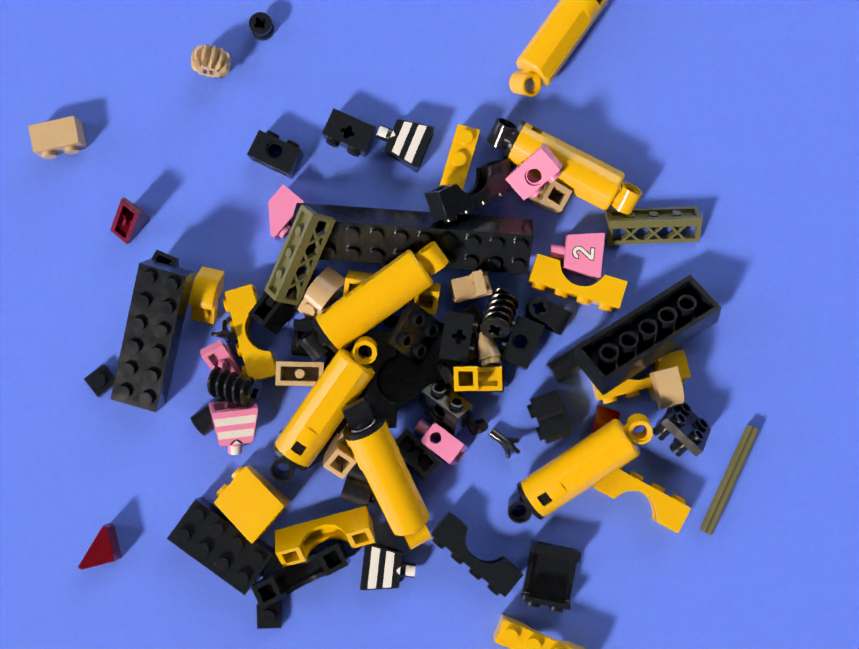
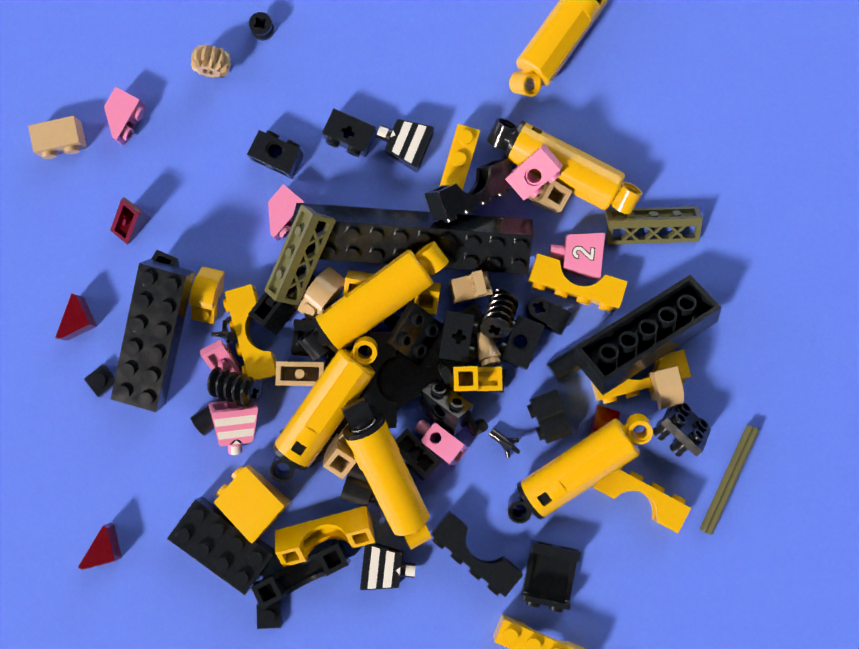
(76, 319): none -> dark red slope
(122, 114): none -> bright pink slope

